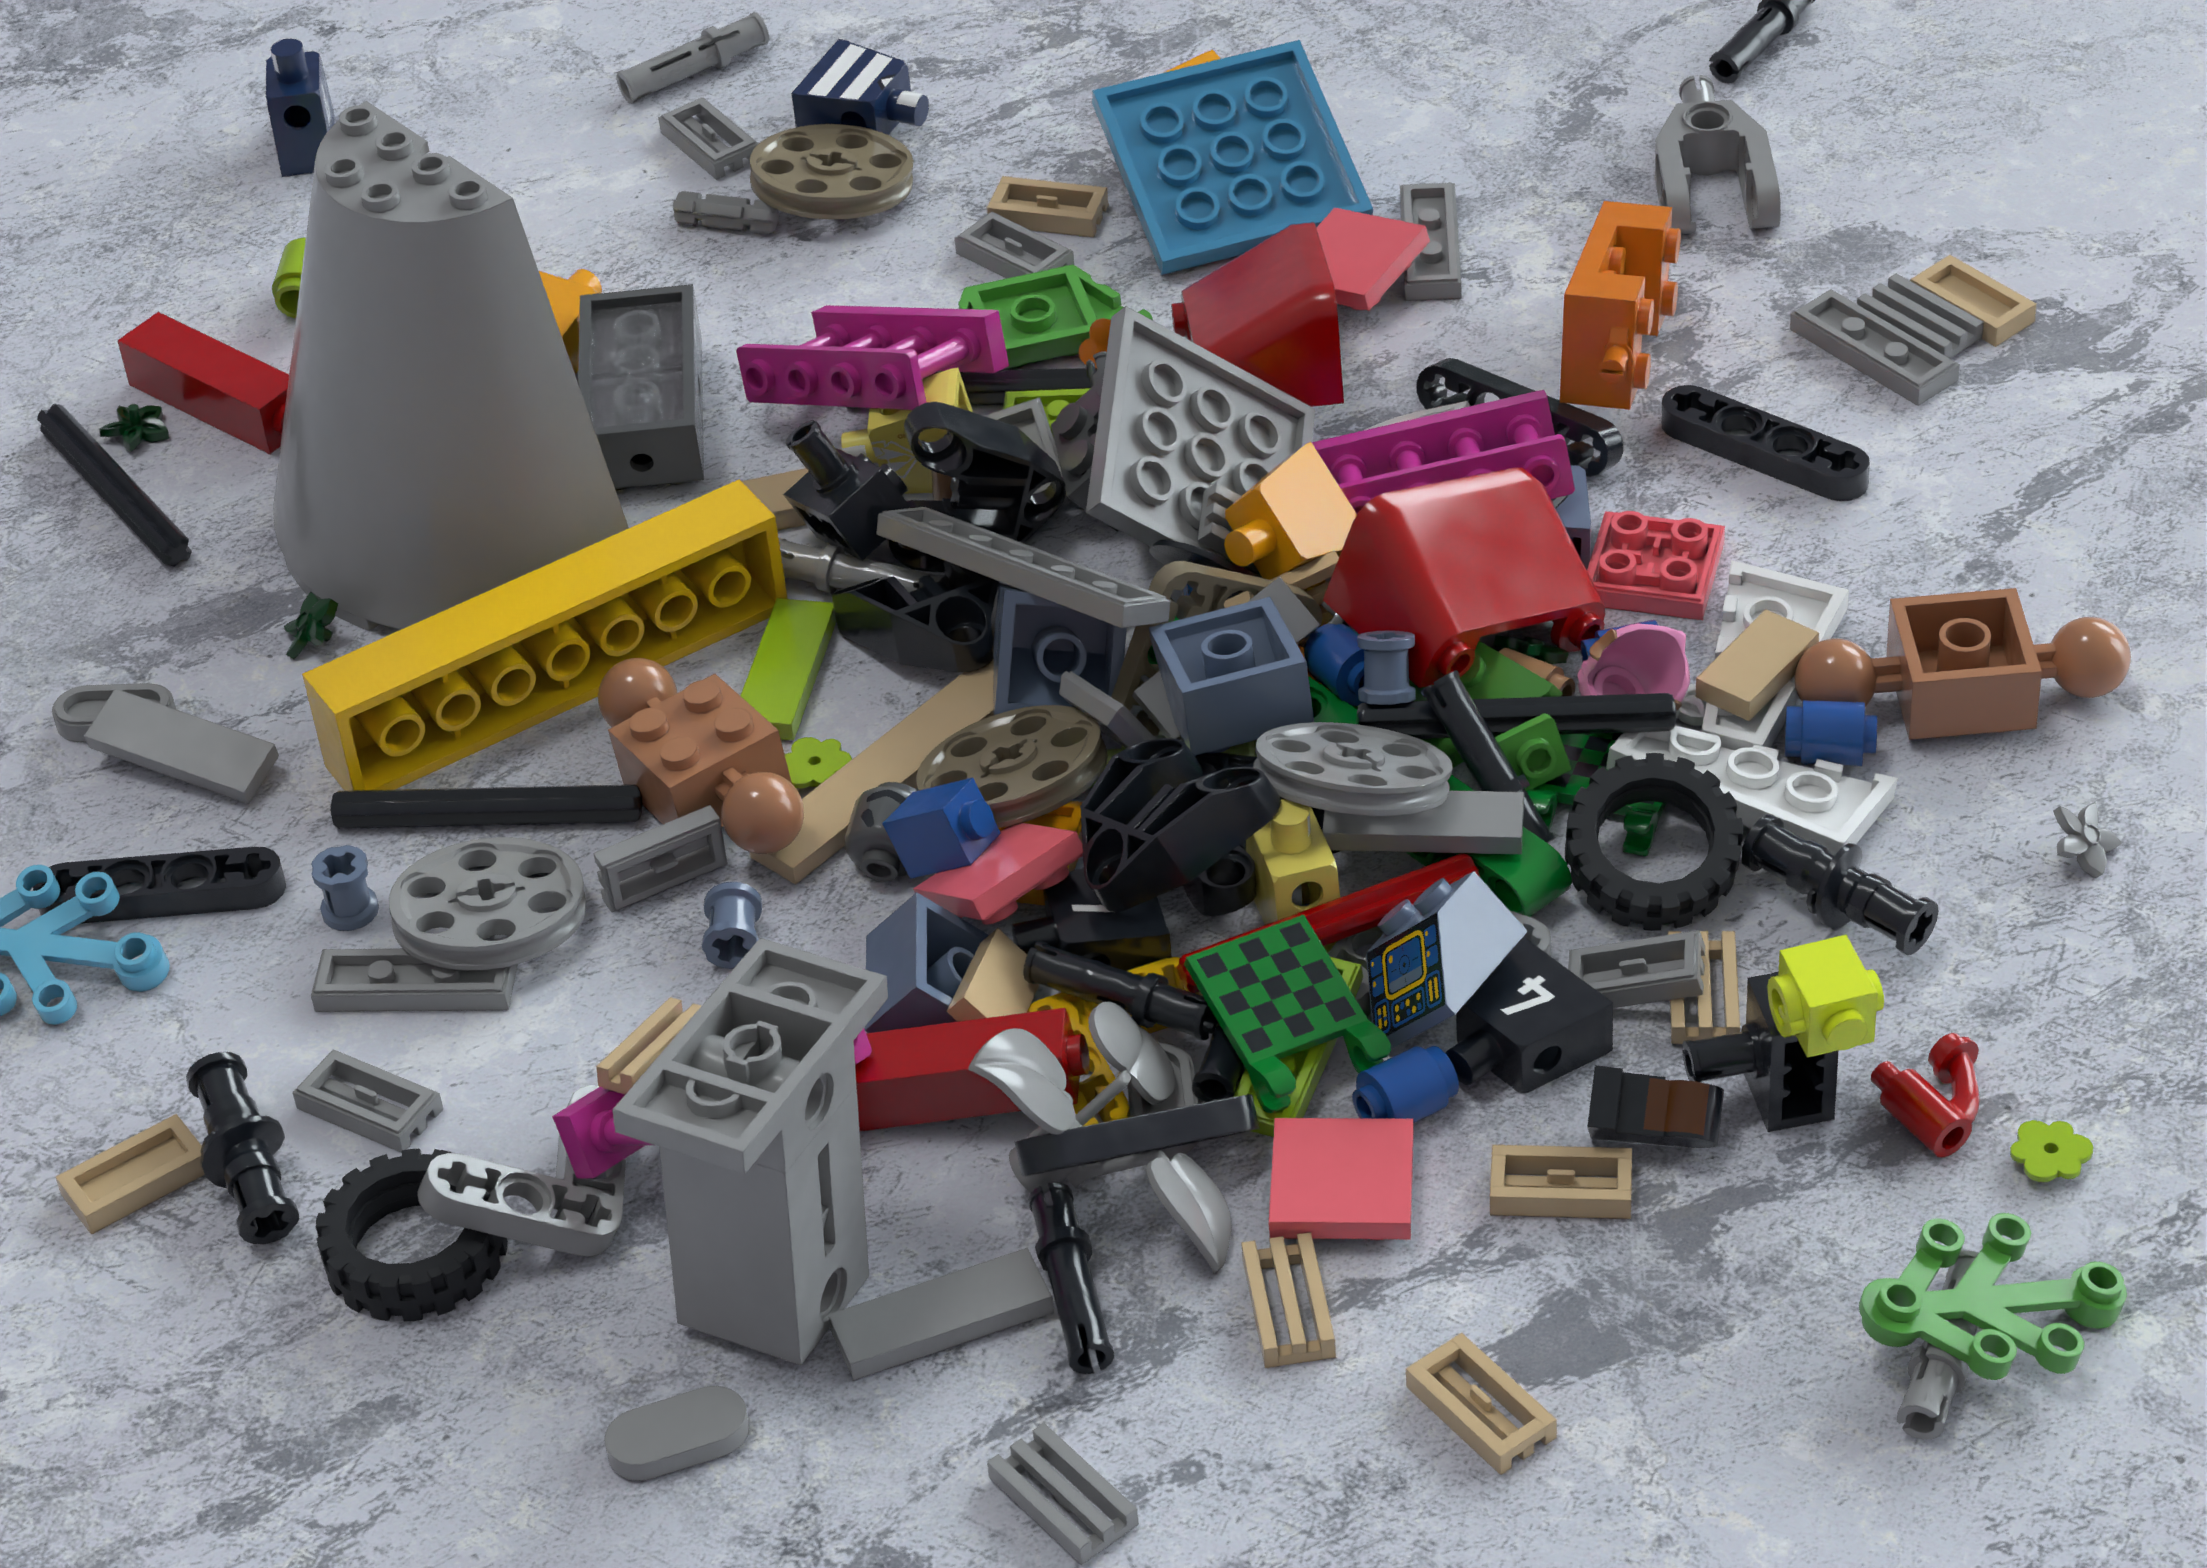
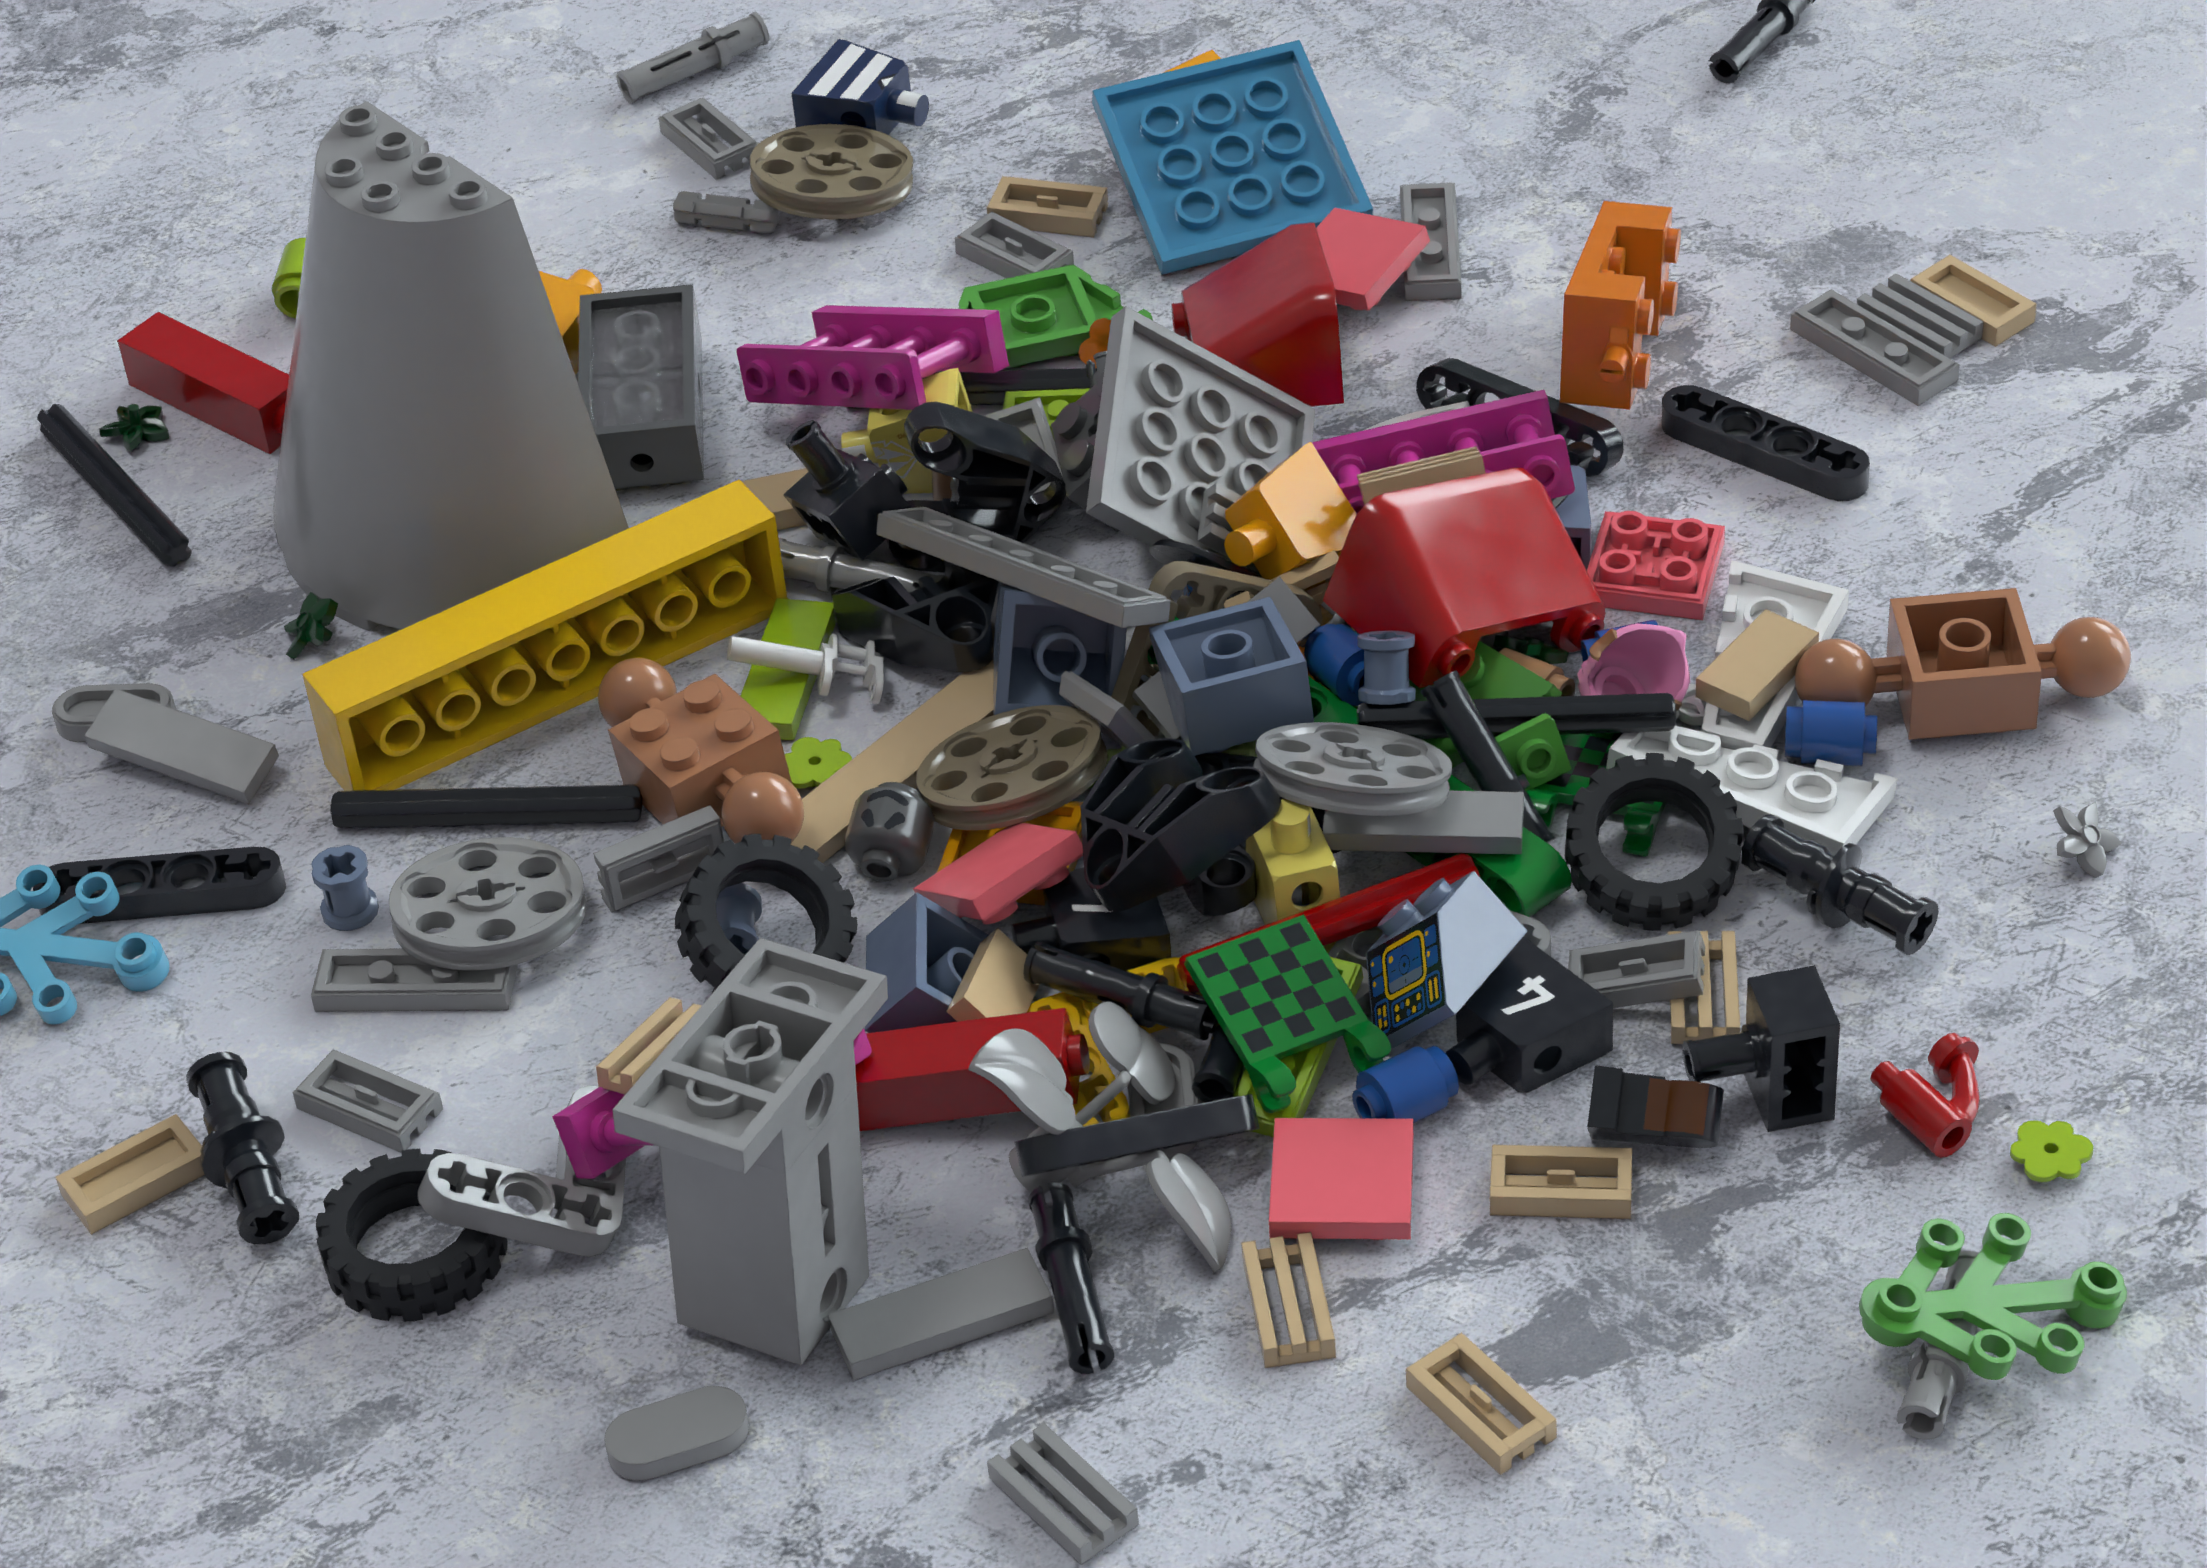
(297, 94): dark blue torso -> none
(762, 862): none -> black tyre
(814, 662): none -> white piece
(941, 828): blue brick -> none
(1421, 472): none -> tan tile
(1708, 139): light grey piece -> none
(1825, 996): neon yellow brick -> none

